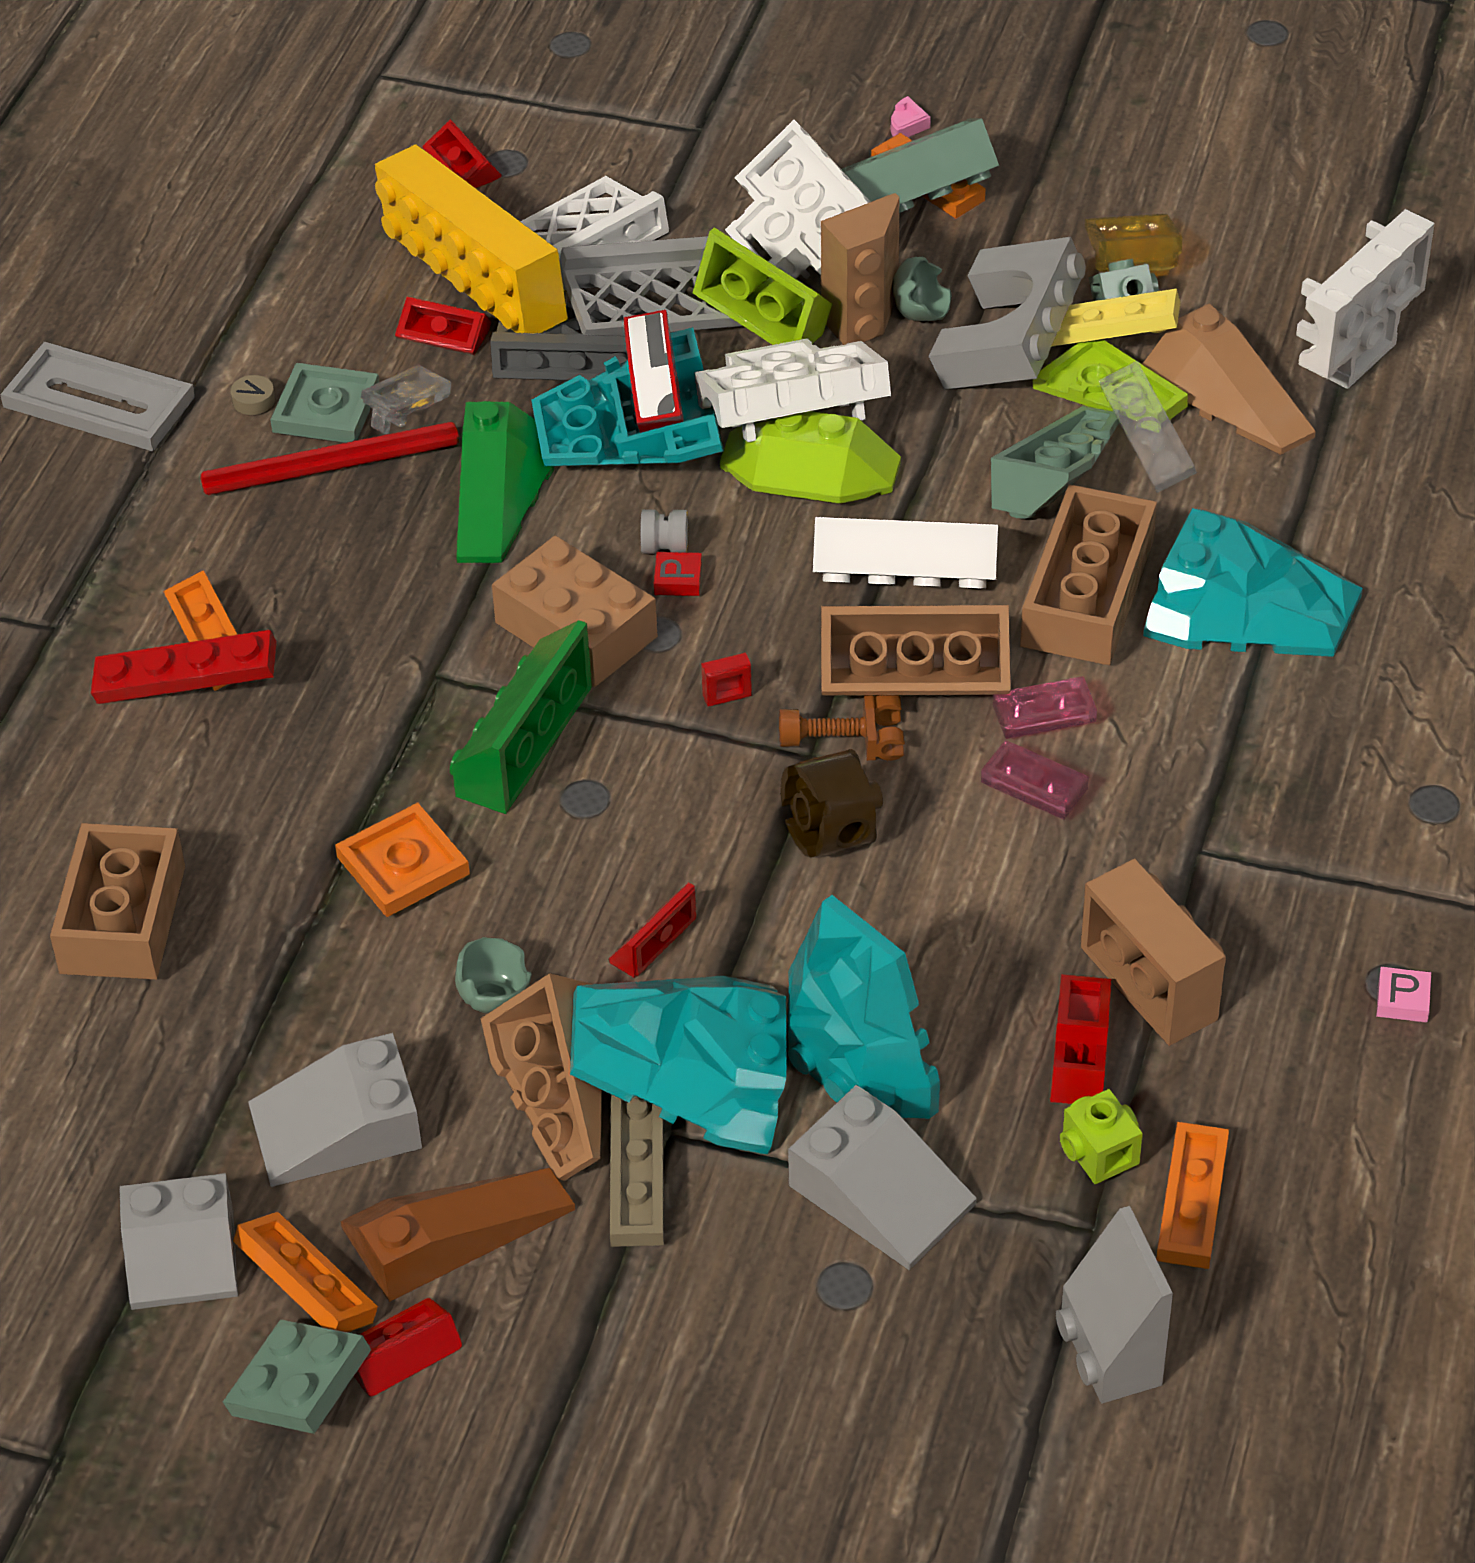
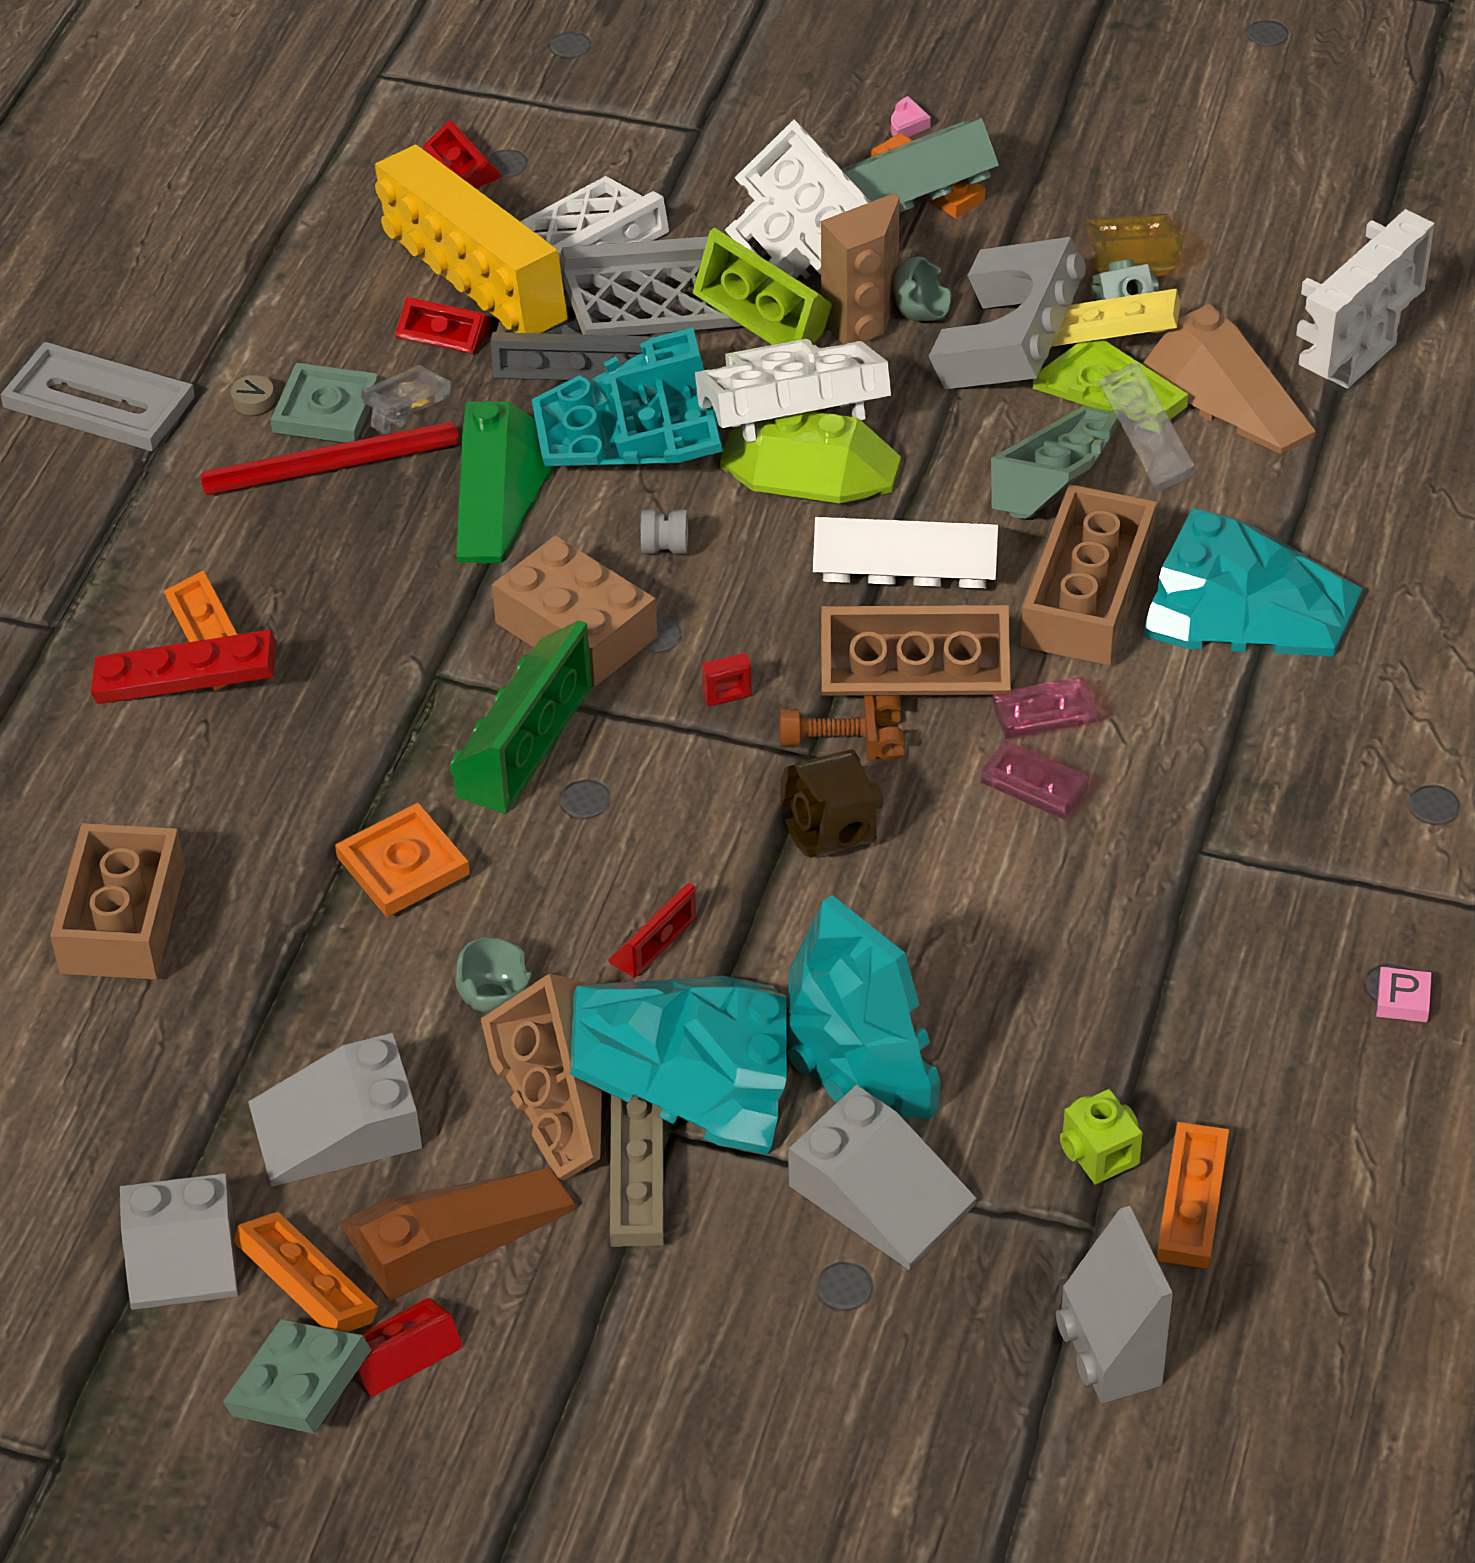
(652, 370): slope -> none
(677, 573): red tile -> none
(1080, 1038): red slope -> none
(1152, 951): medium nougat brick -> none

